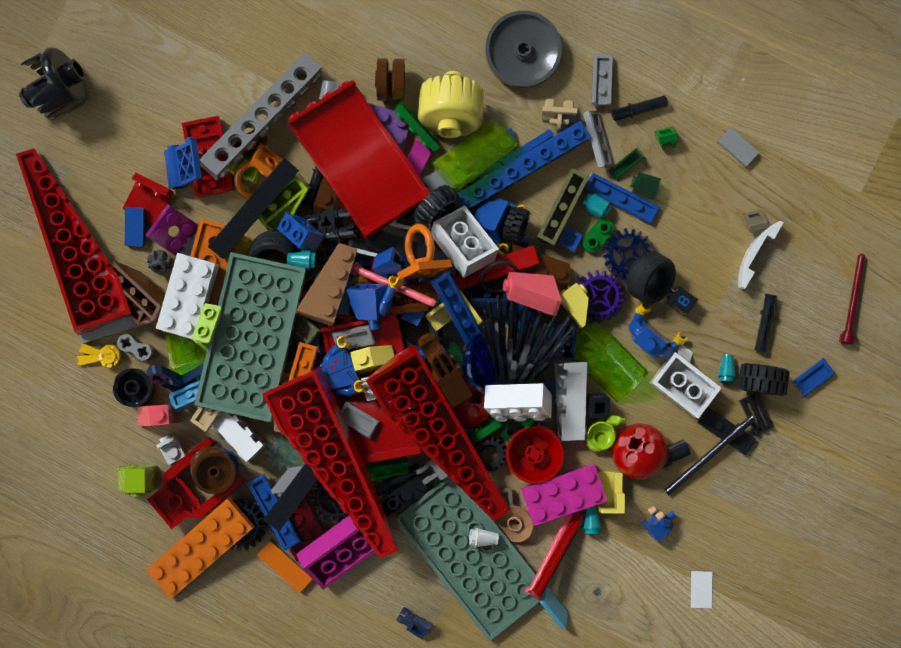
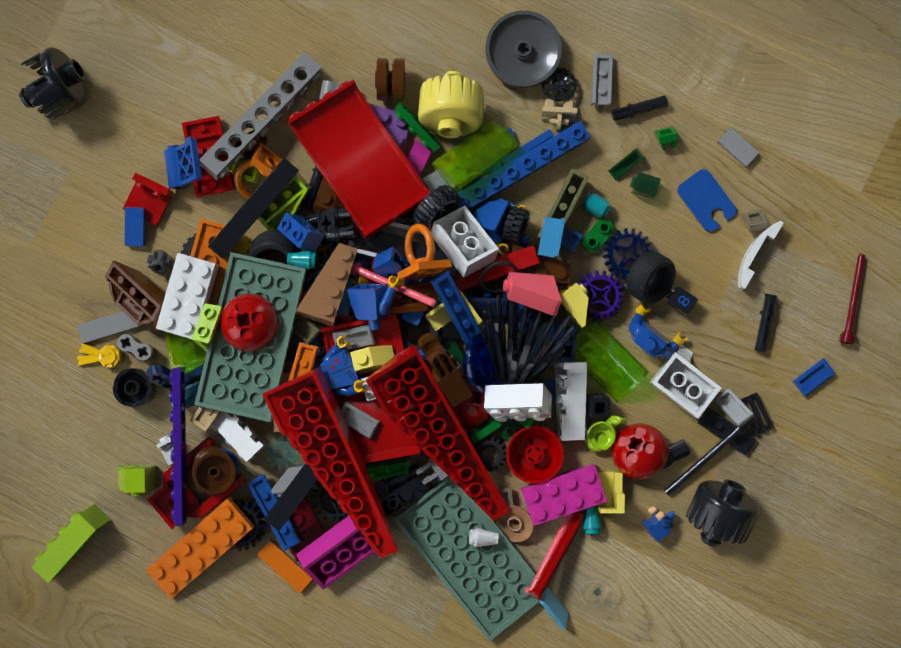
(70, 542): none -> lime wedge
(82, 270): red wedge -> none
(156, 415): coral slope -> none
(168, 218): magenta piece -> none
(178, 454): none -> dark purple plate
(257, 328): none -> red piece
(416, 624): dark blue plate -> none
(551, 237): none -> dark azure panel
(559, 85): none -> black wheel
(598, 139): light grey tile -> none
(622, 198): blue tile -> none
(701, 589): white sticker -> none
(702, 196): none -> blue piece
(723, 511): none -> black piece
(727, 370): teal cone -> none
(734, 408): none -> light grey tile
(763, 379): black tyre -> none

